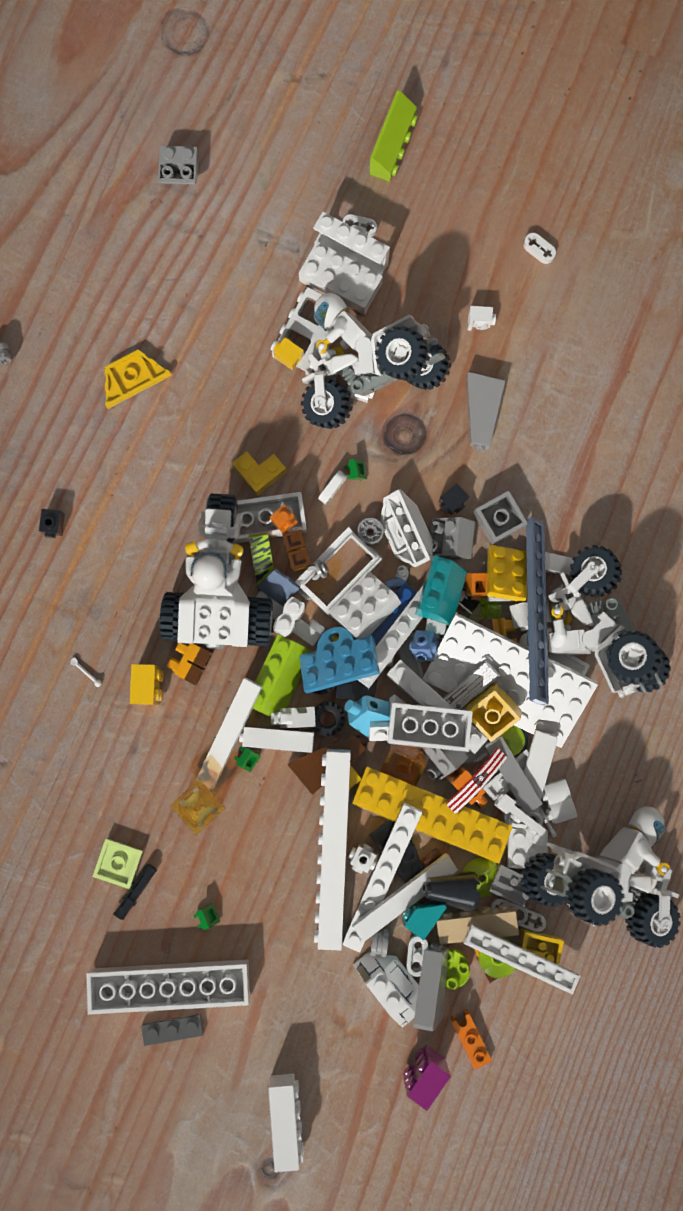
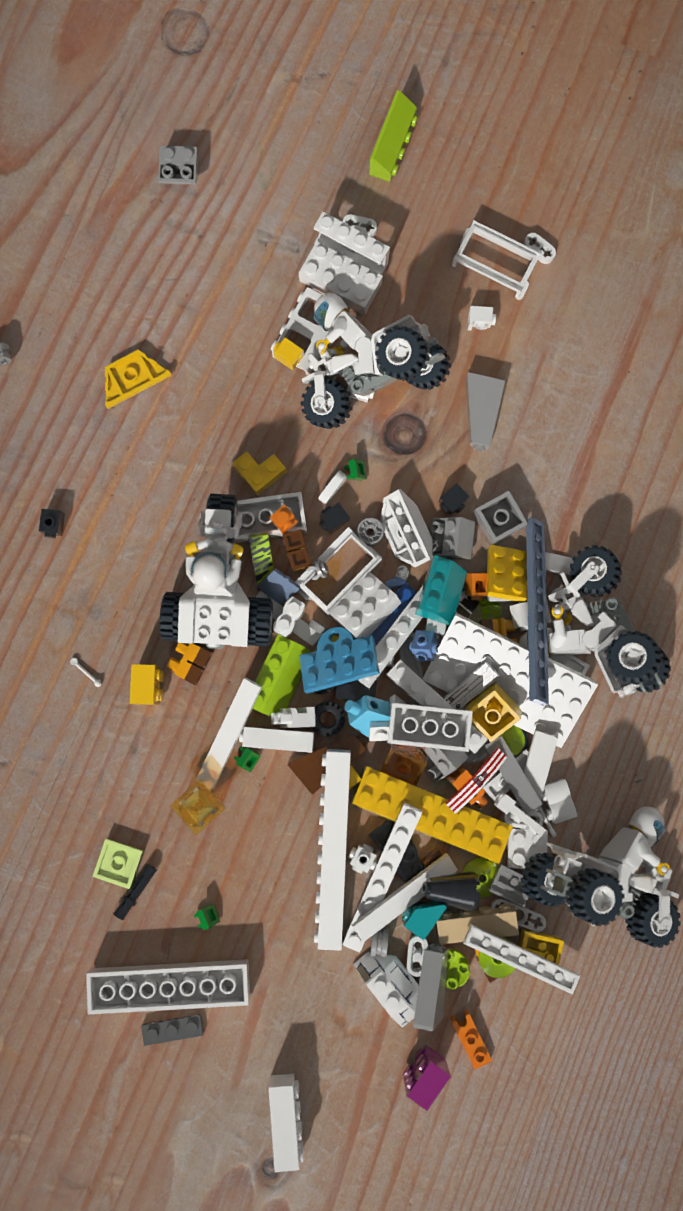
(333, 518): none -> black brick
(504, 242): none -> white piece

